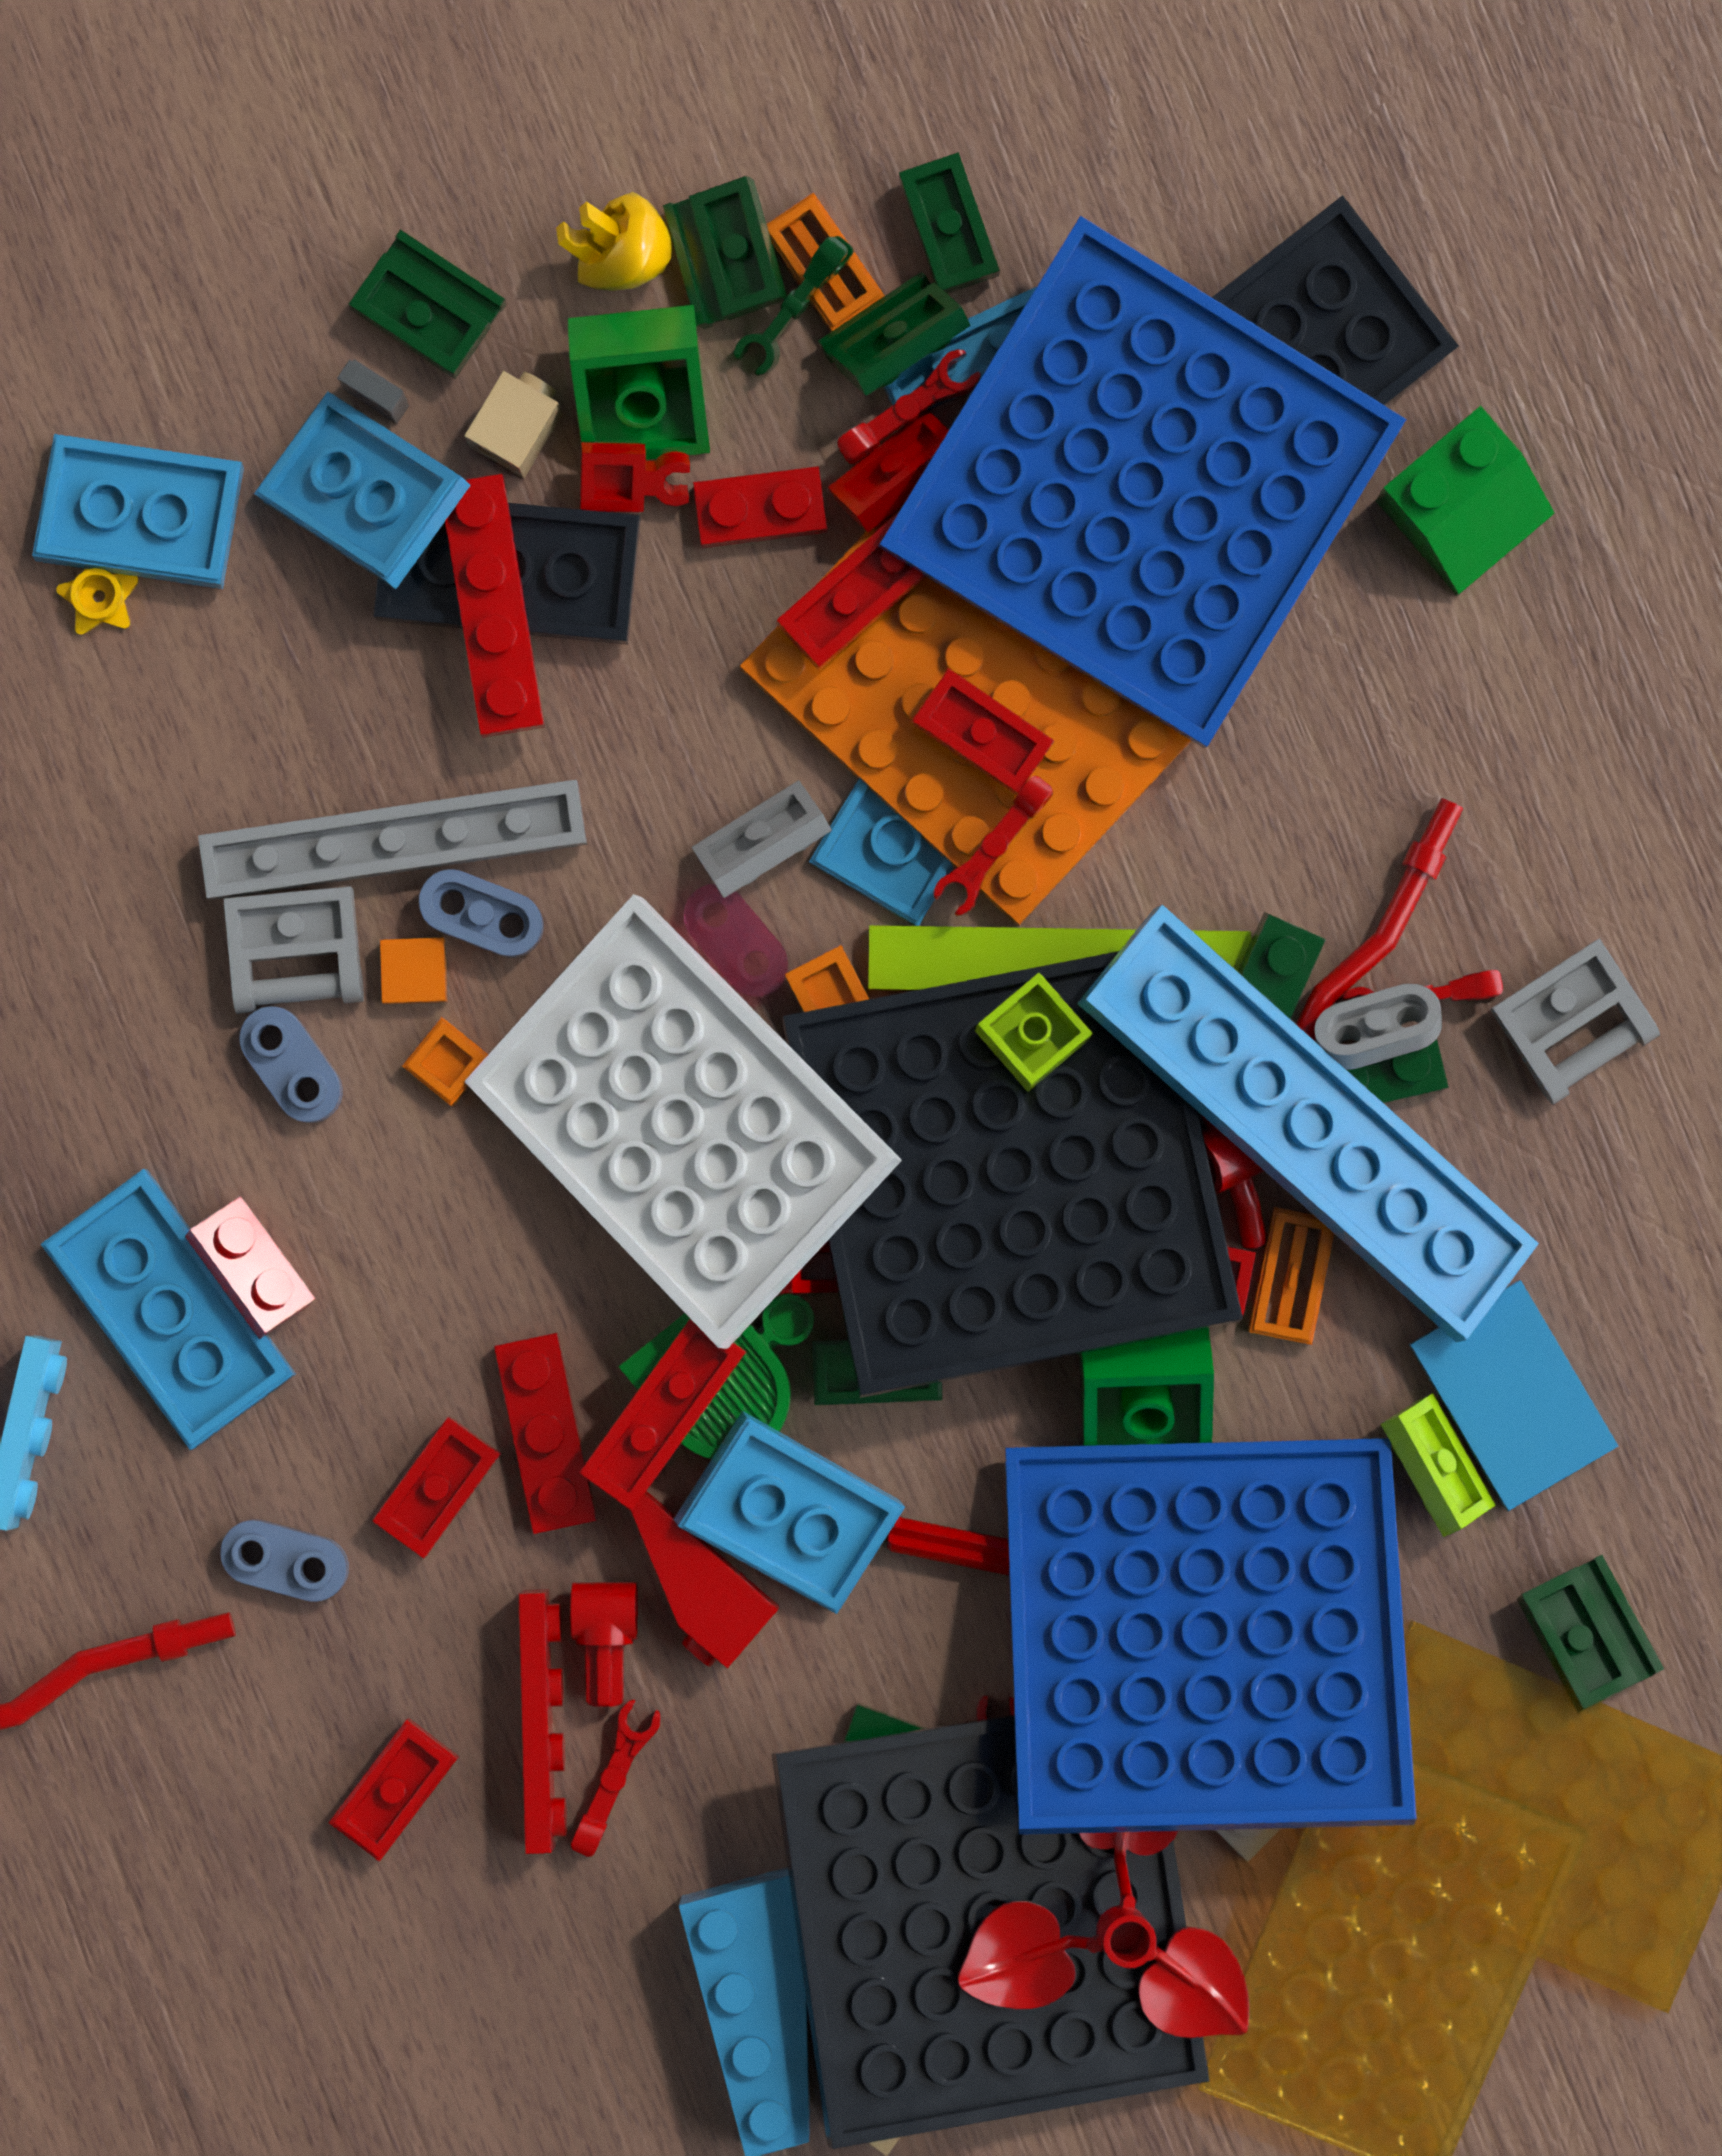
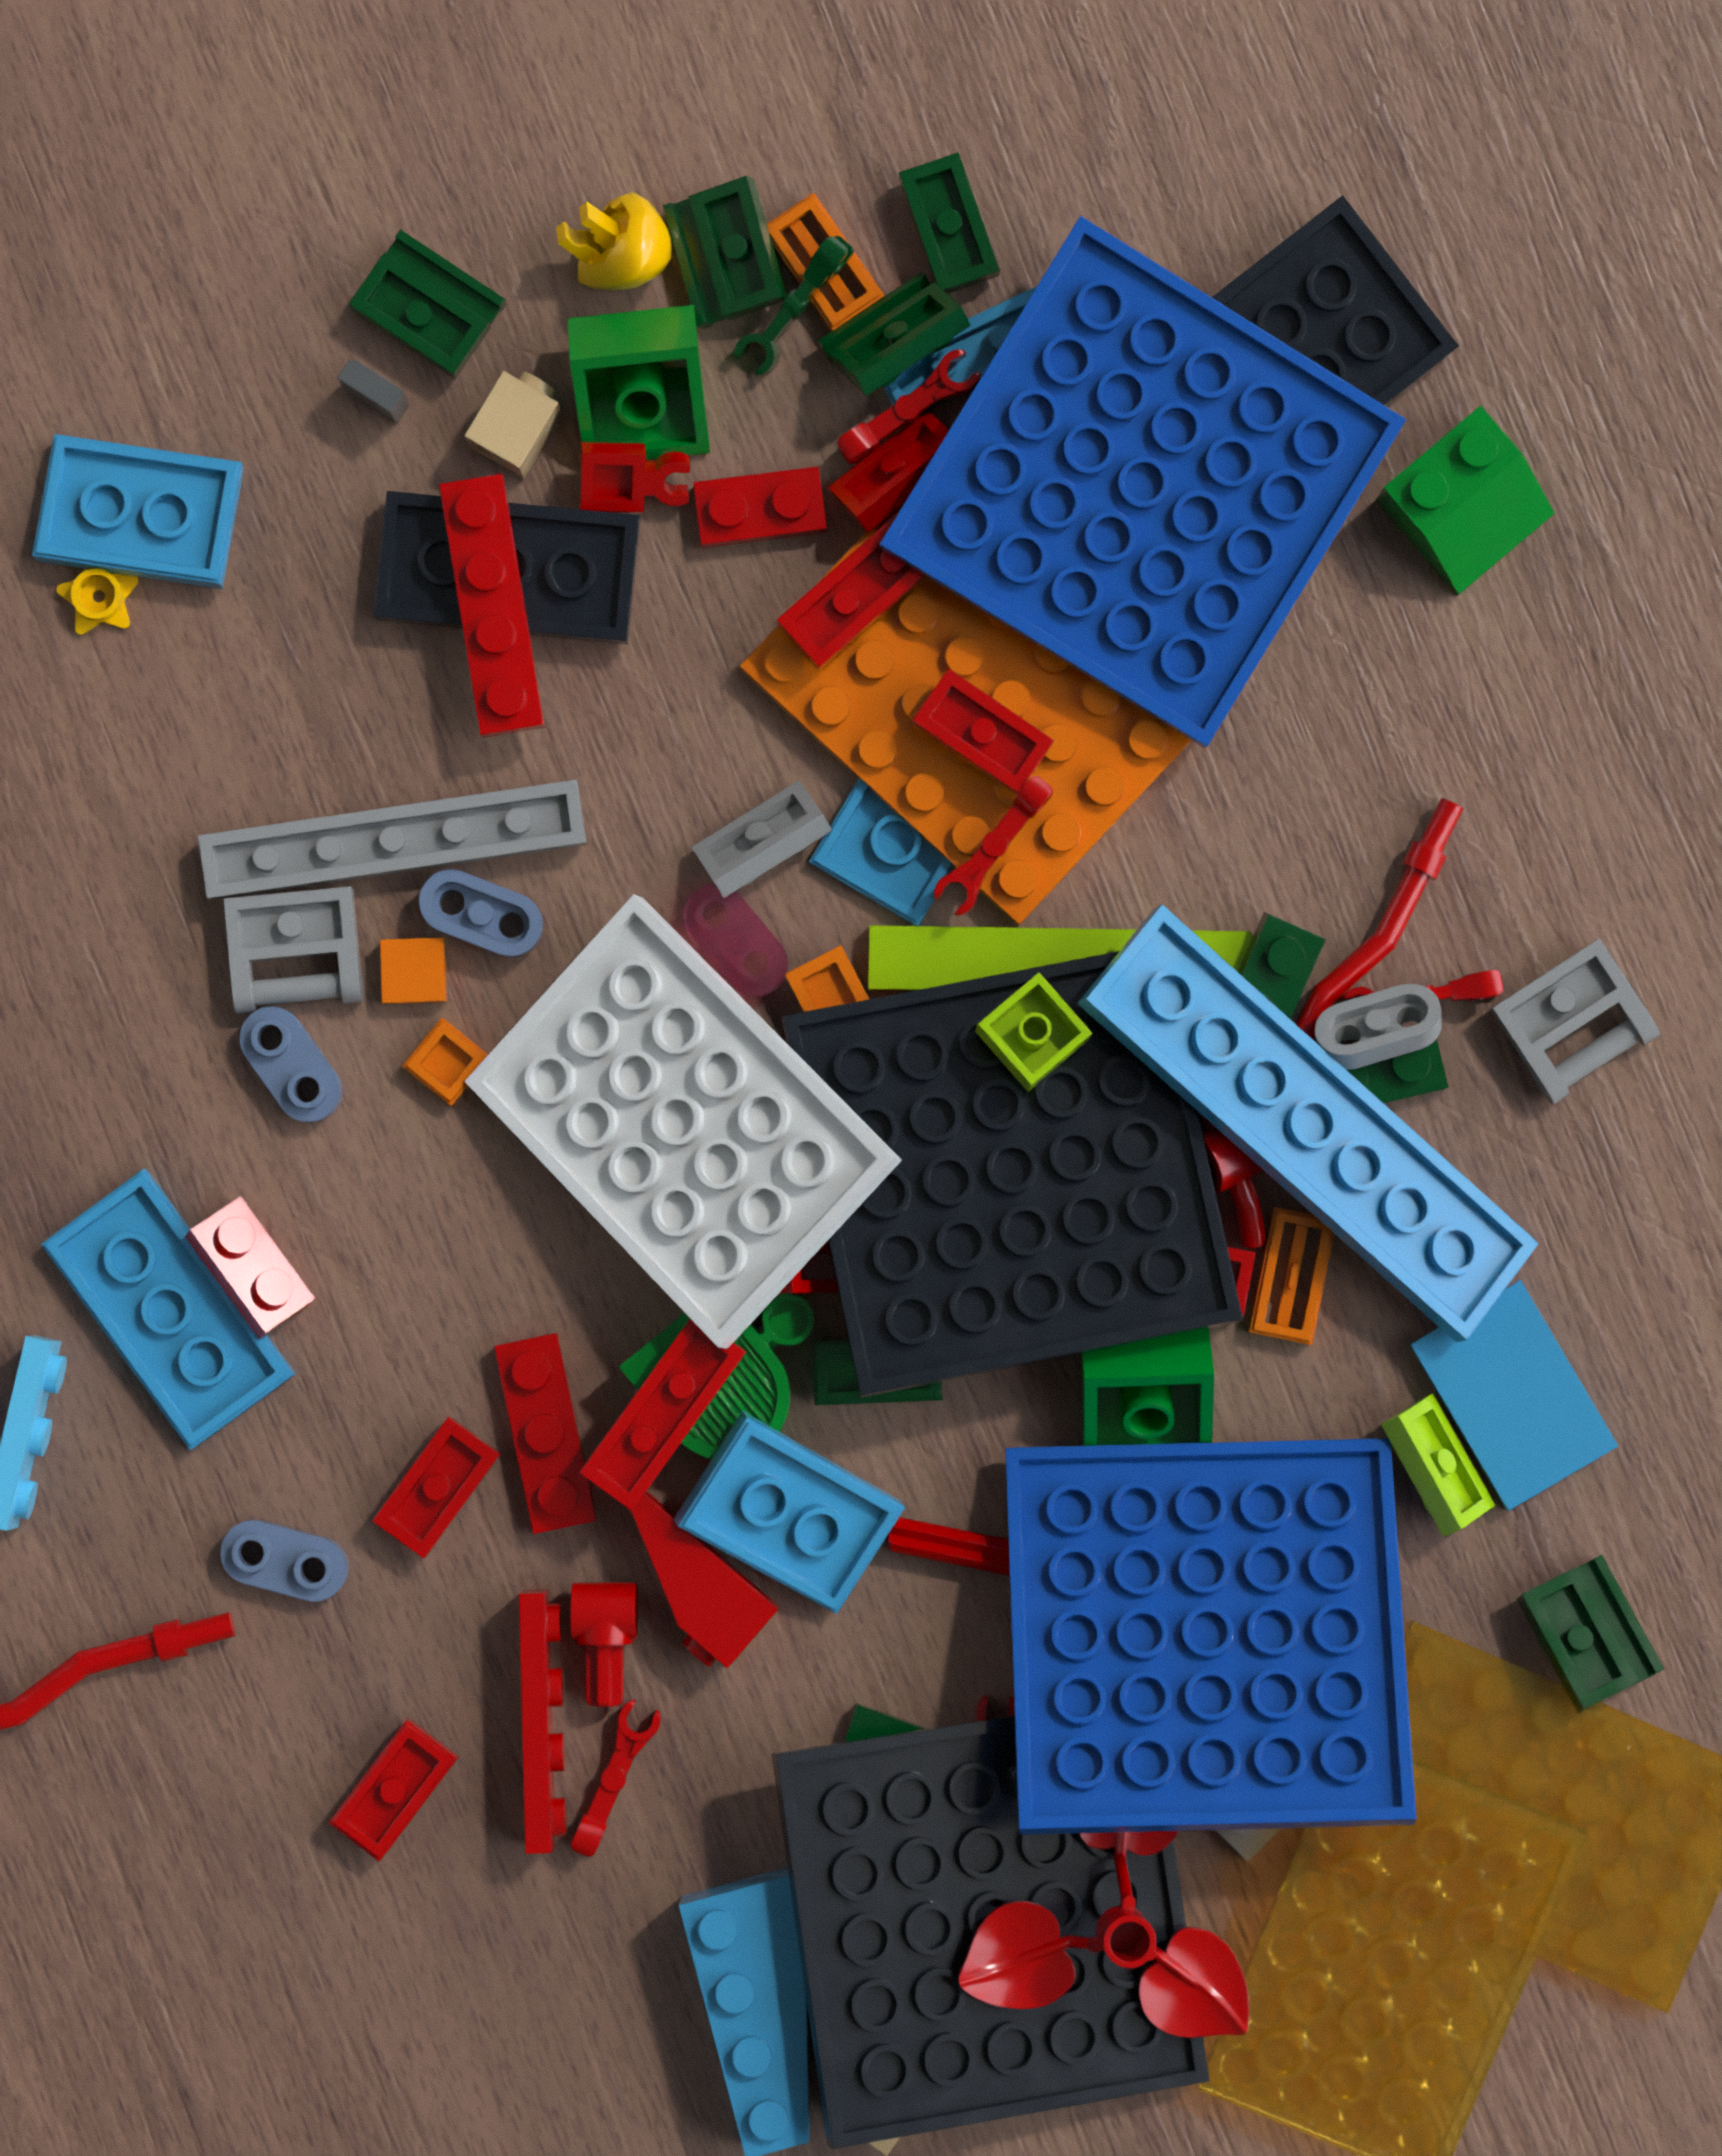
(362, 489): dark azure tile -> none

